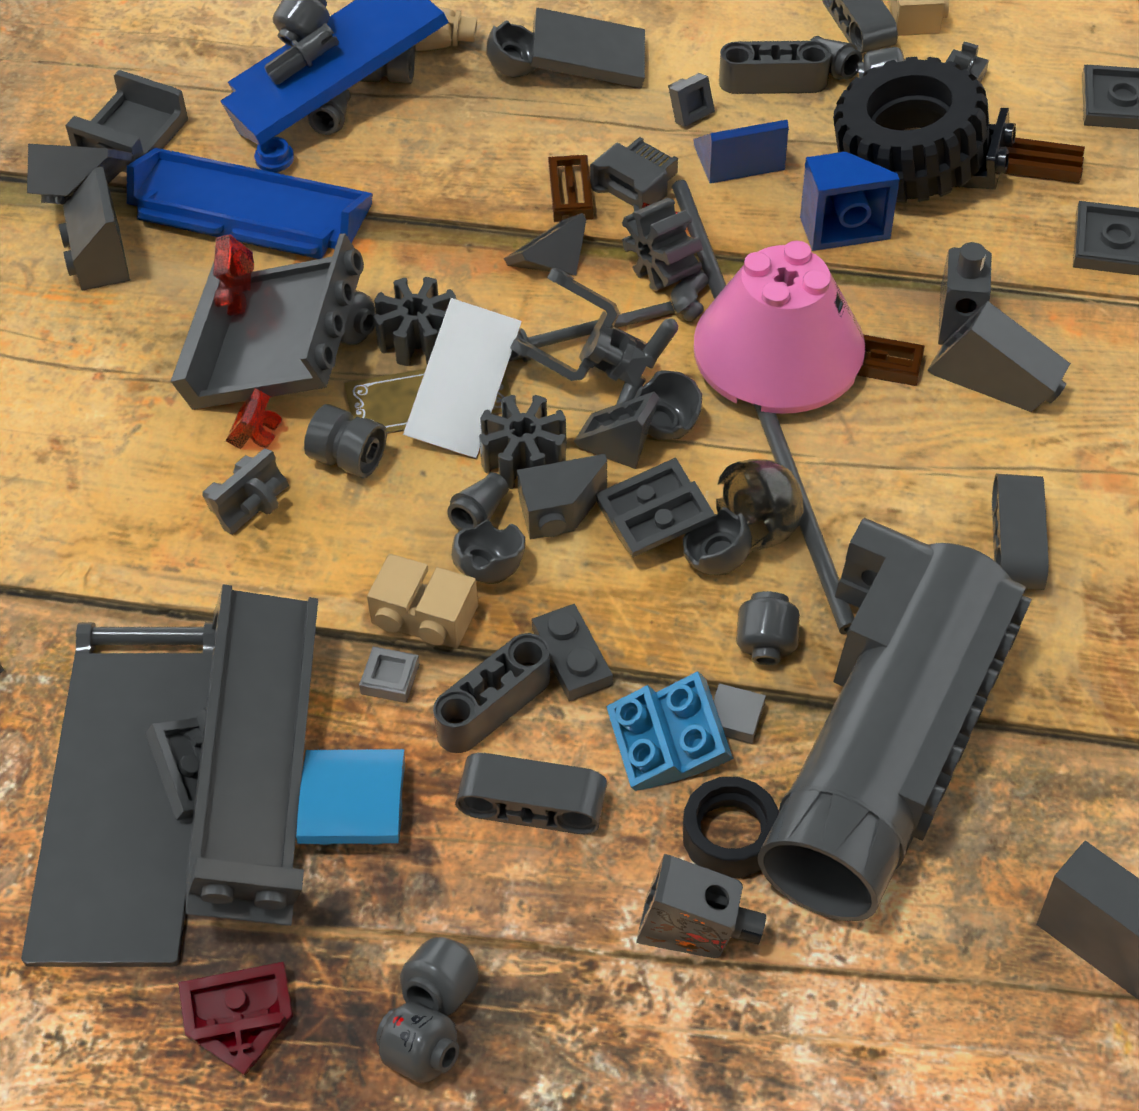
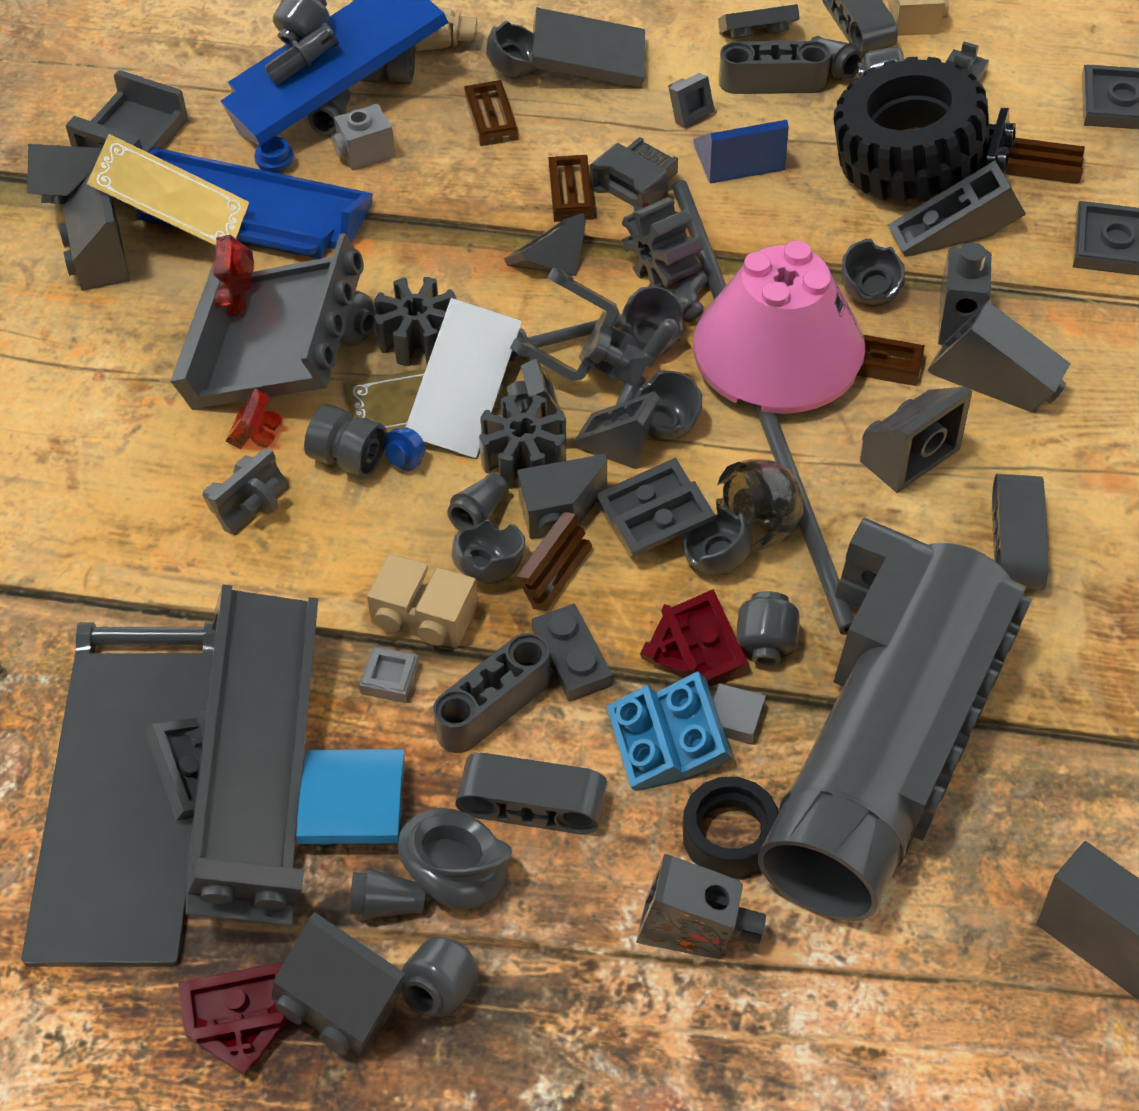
(166, 191): none -> pearl gold sticker
(336, 987): none -> dark grey slope
(363, 137): none -> light grey brick
(384, 895): none -> dark grey cone
(404, 448): none -> blue plate
(417, 1042): dark grey head -> none
(454, 857): none -> dark grey piece
(494, 131): none -> reddish brown tile
(535, 383): none -> dark grey tile
(554, 562): none -> reddish brown tile
(647, 311): none -> dark grey hair
(696, 639): none -> dark red slope
(775, 19): none -> dark grey plate
(847, 201): blue slope -> none
(872, 273): none -> dark grey hair
(916, 436): none -> dark grey slope
(959, 214): none -> dark grey slope

